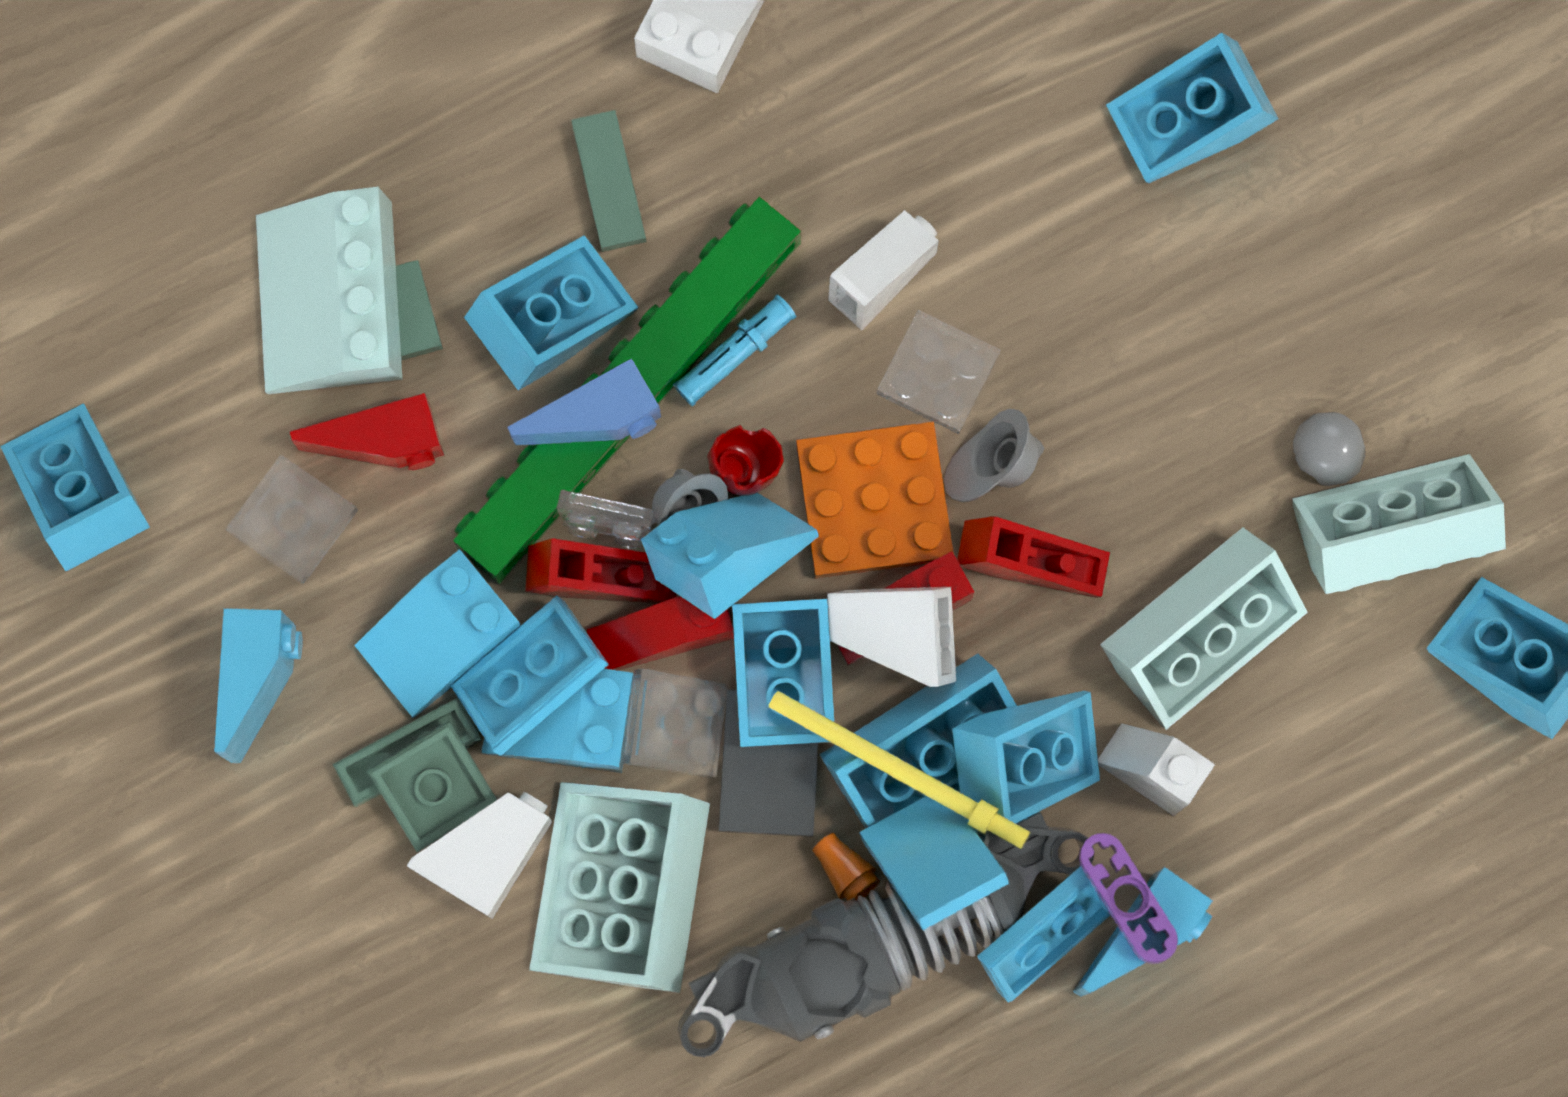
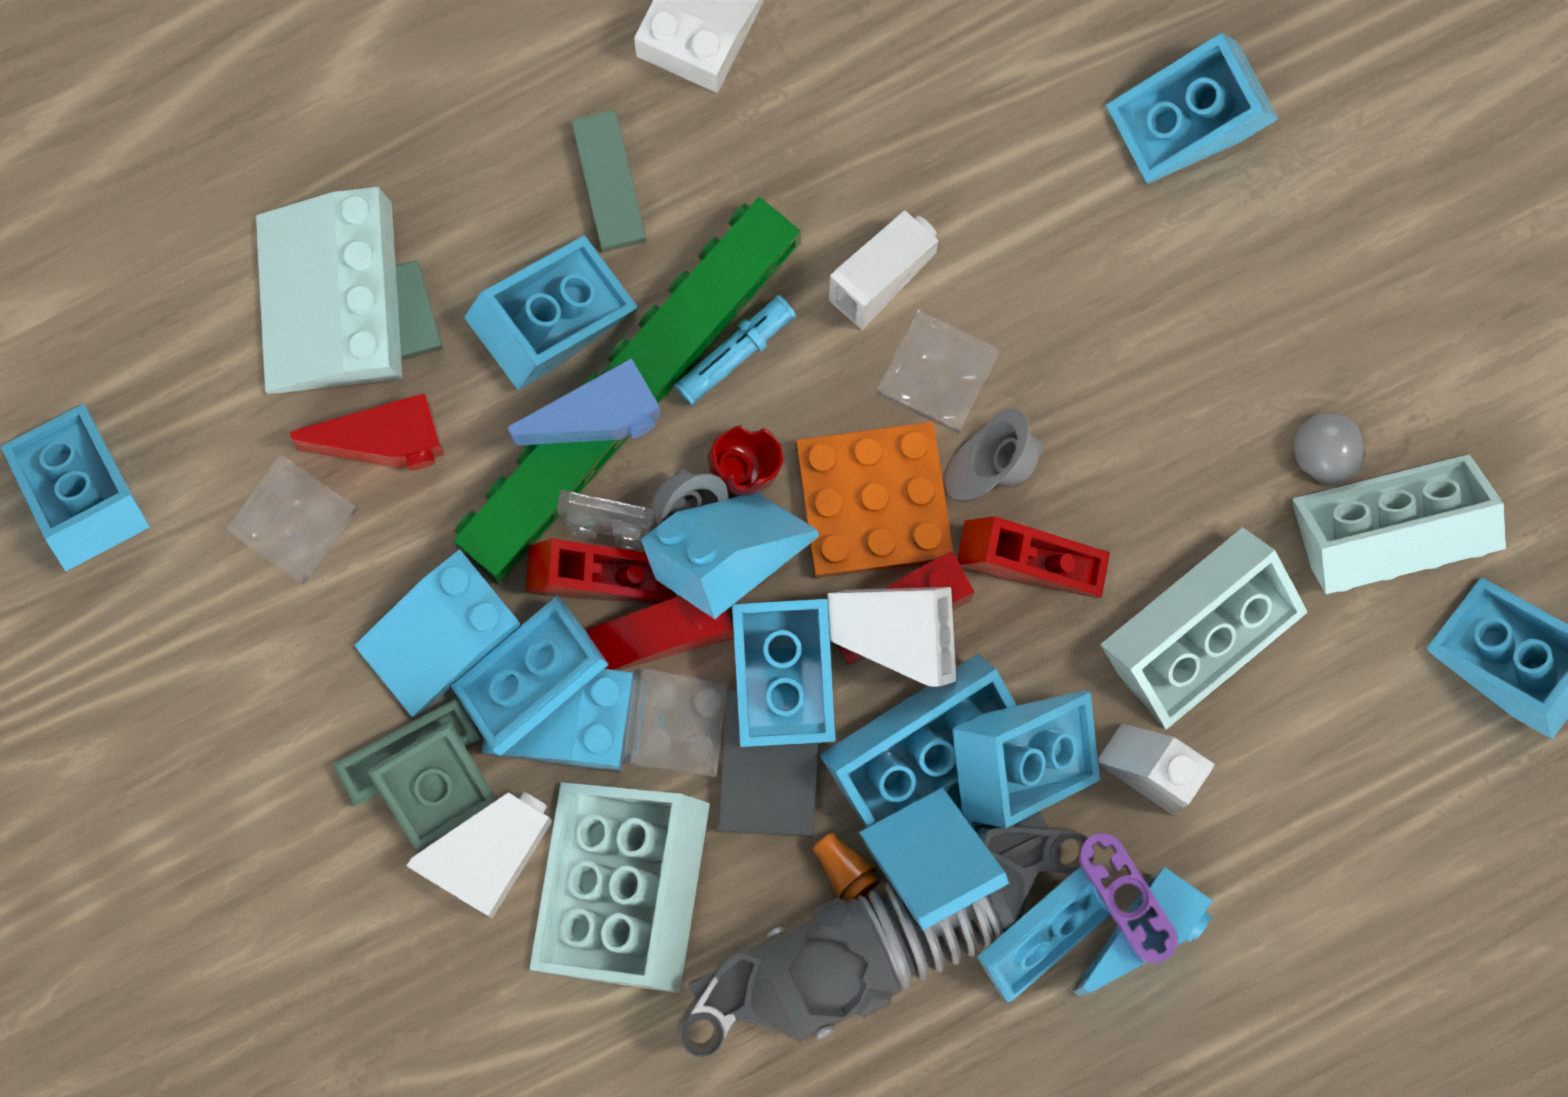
(254, 669): medium azure slope -> none
(981, 815): light yellow bar -> none

